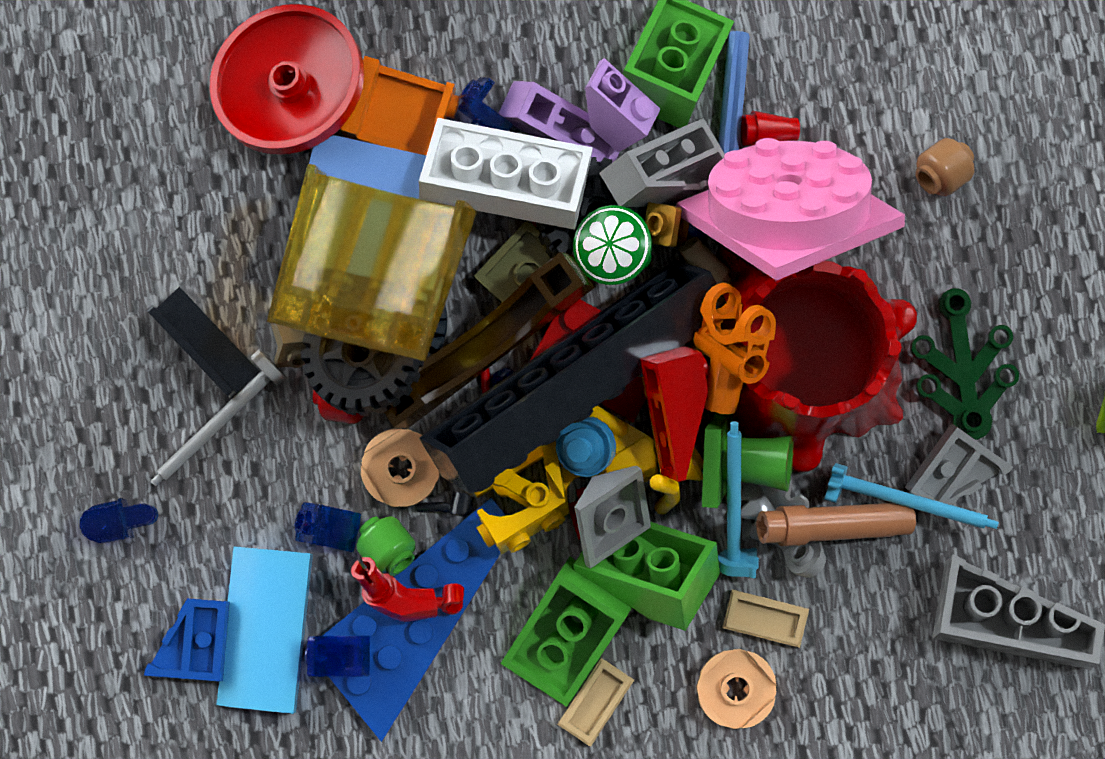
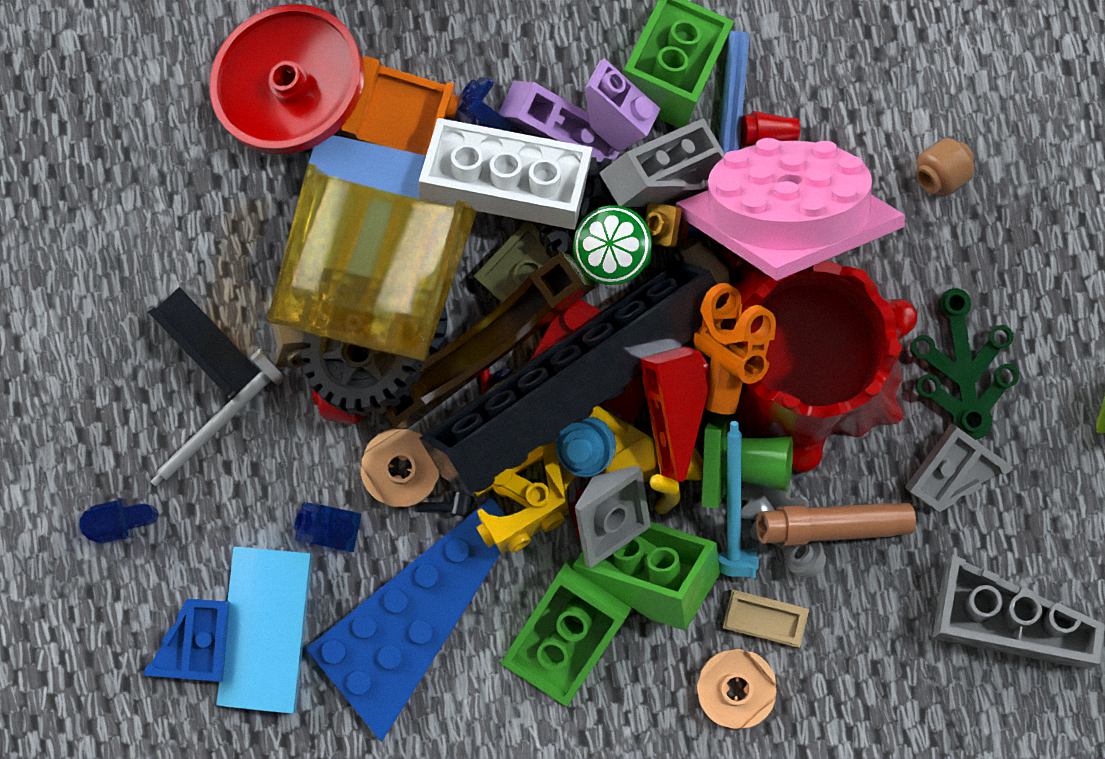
(338, 656): clear blue bracket -> none
(387, 544): bright green head -> none
(402, 603): red arm -> none
(595, 702): tan tile -> none
(841, 480): medium azure piece -> none

